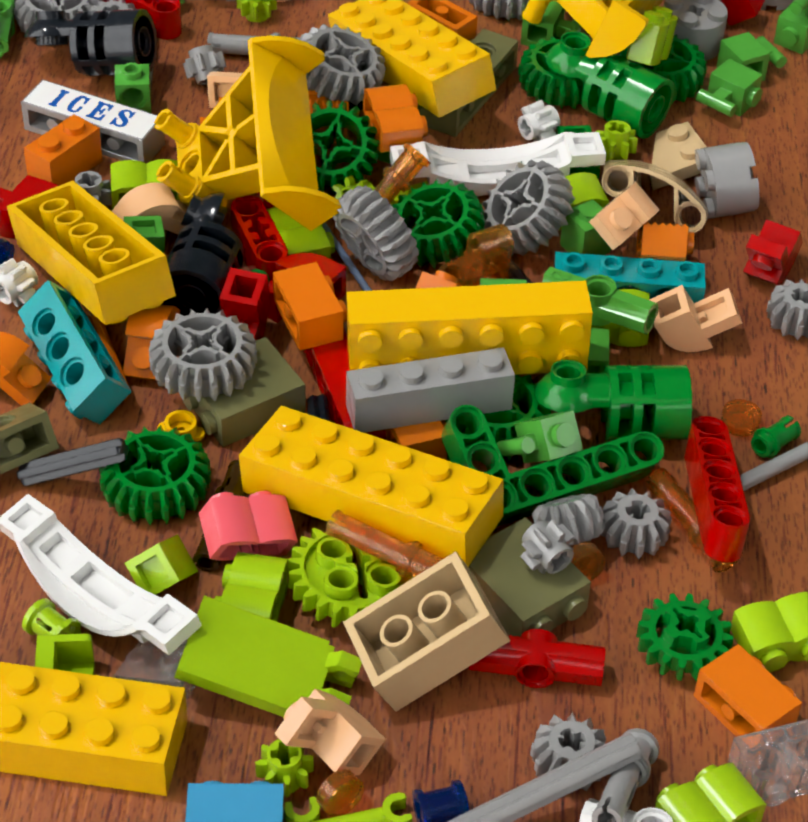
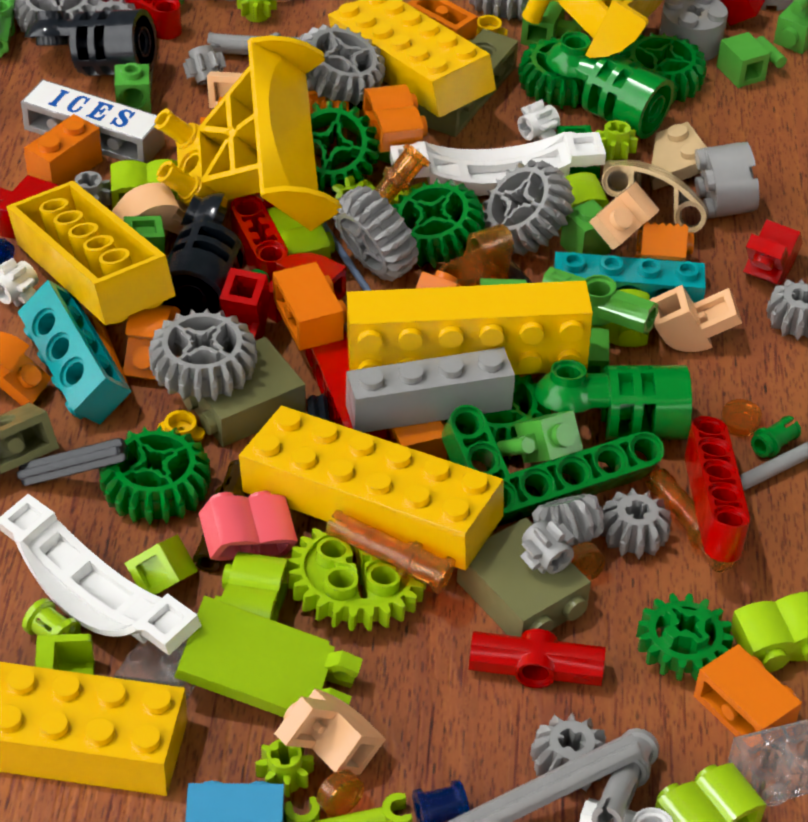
(425, 632): tan brick -> none
(492, 24): none -> yellow plate
(656, 39): lime brick -> none
(732, 89): bright green brick -> none

